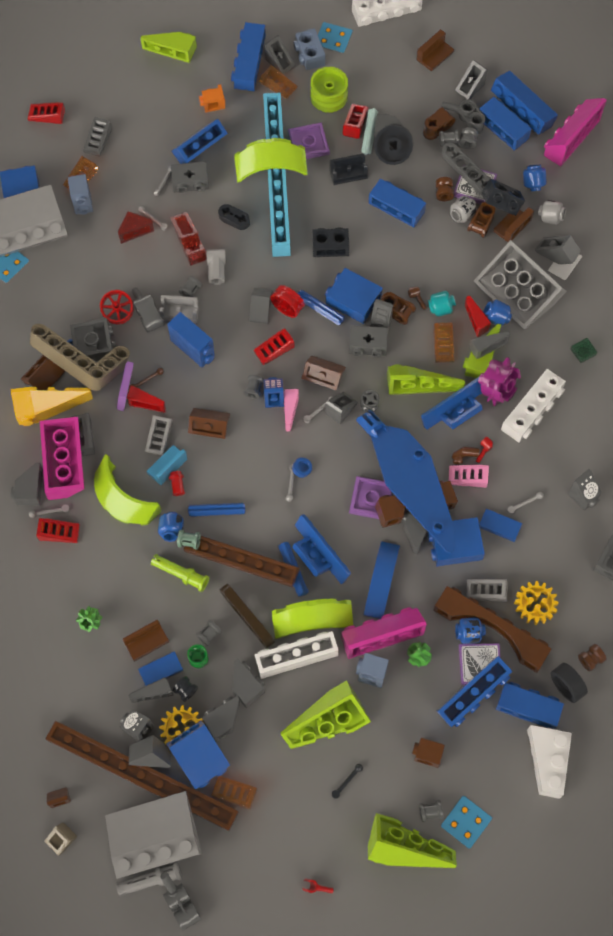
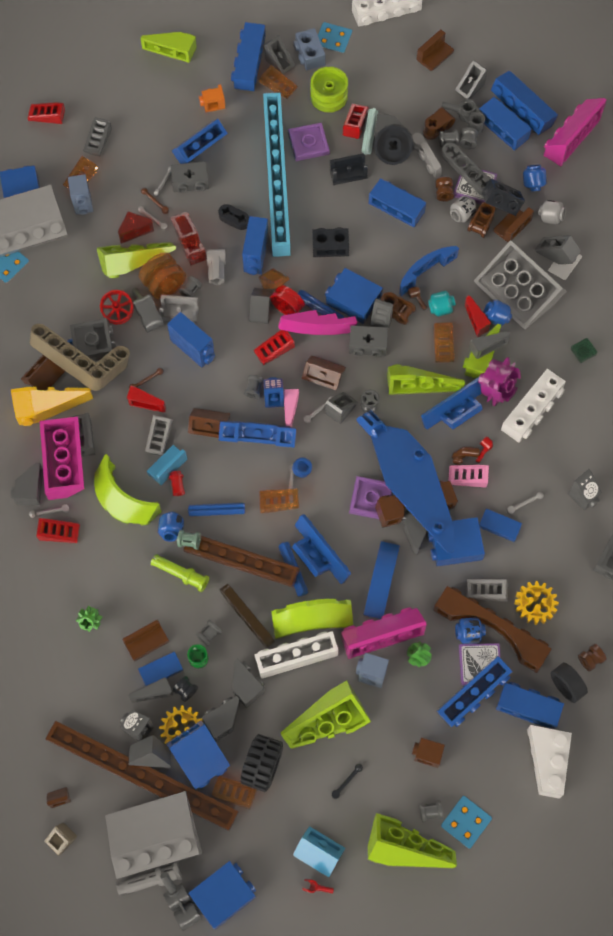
(120, 260): none -> lime wedge
(125, 386): medium lavender tile -> none
(162, 275): none -> clear orange wheel
(165, 209): none -> reddish brown hinge
(223, 894): none -> blue brick
(255, 245): none -> blue brick
(257, 433): none -> blue slope
(261, 762): none -> black tyre
(270, 154): lime windscreen -> none
(273, 279): none -> clear orange slope
(278, 493): none -> clear orange slope
(311, 323): none -> dark pink slope
(319, 851): none -> dark azure panel
(425, 153): none -> light grey hinge
(443, 256): none -> blue slope

